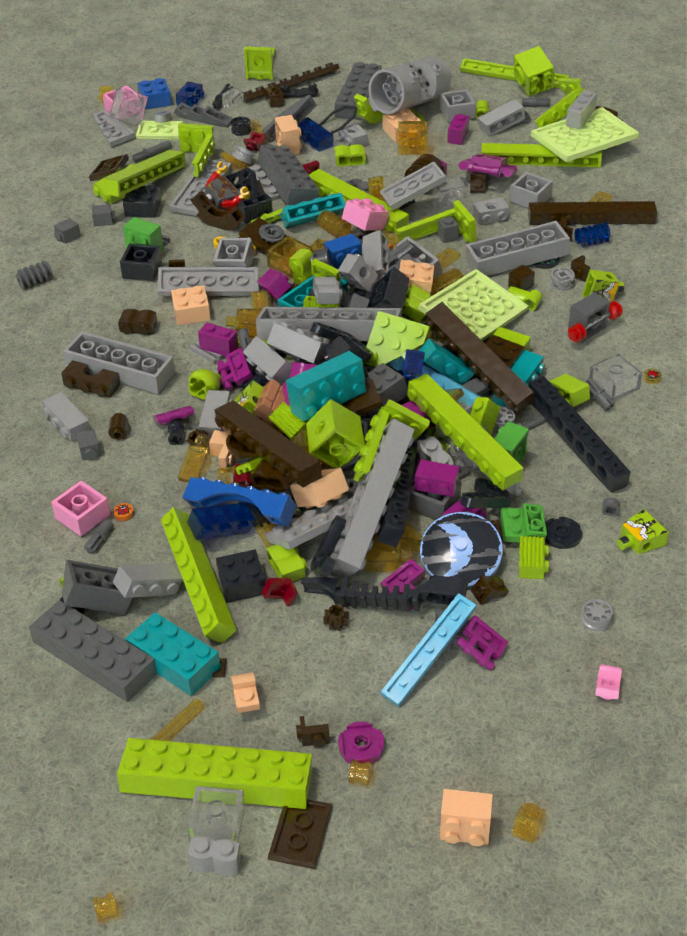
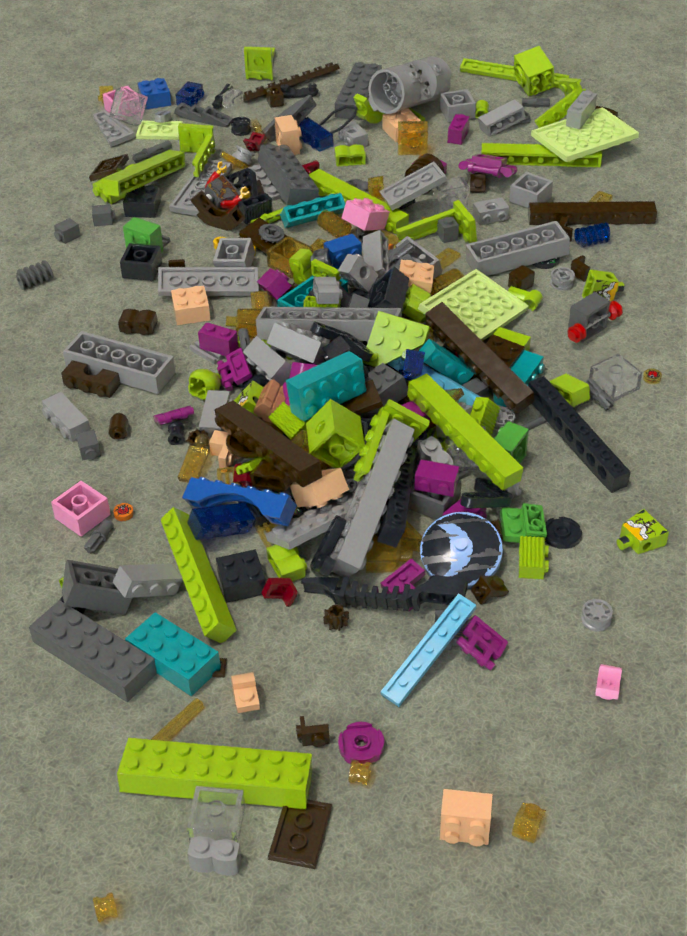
(611, 507): dark grey bush -> none

